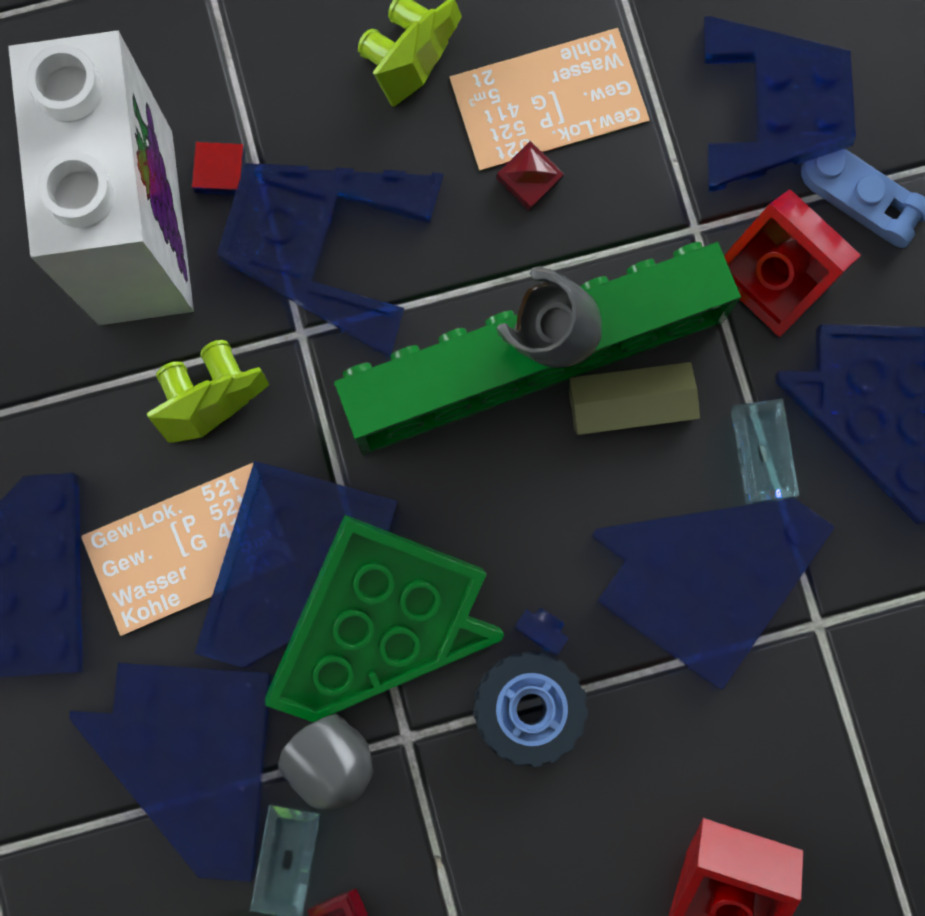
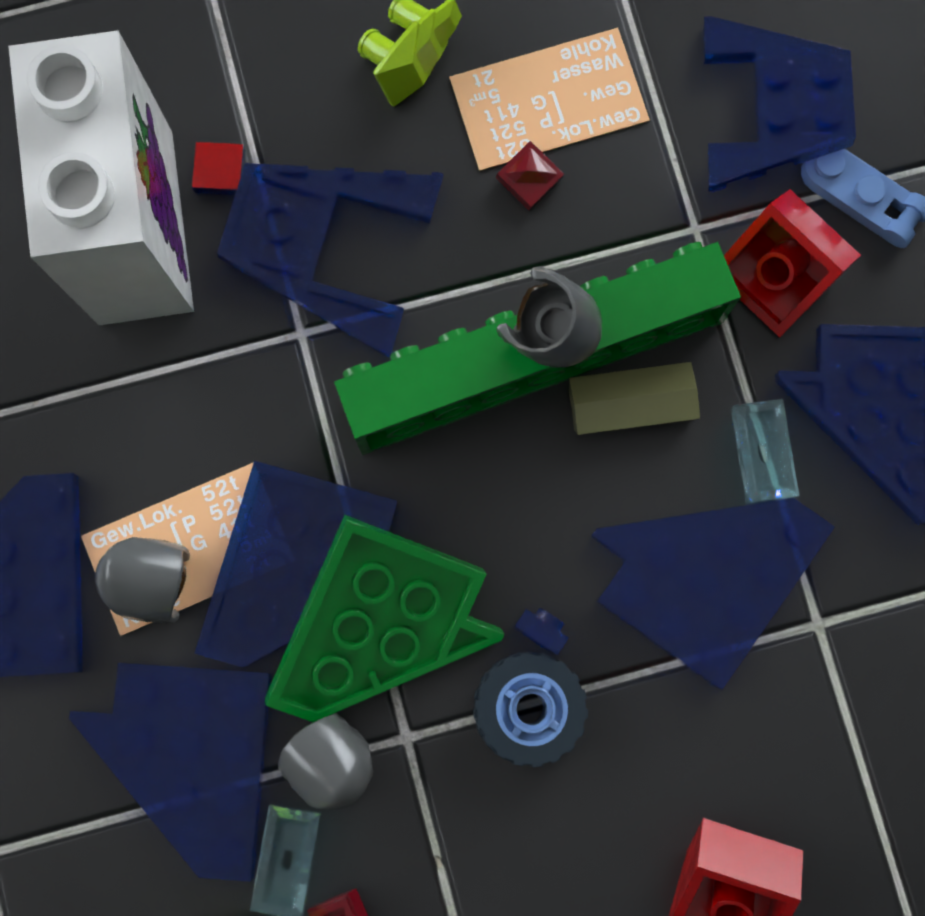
(142, 579): none -> dark grey piece
(200, 408): lime connector -> none

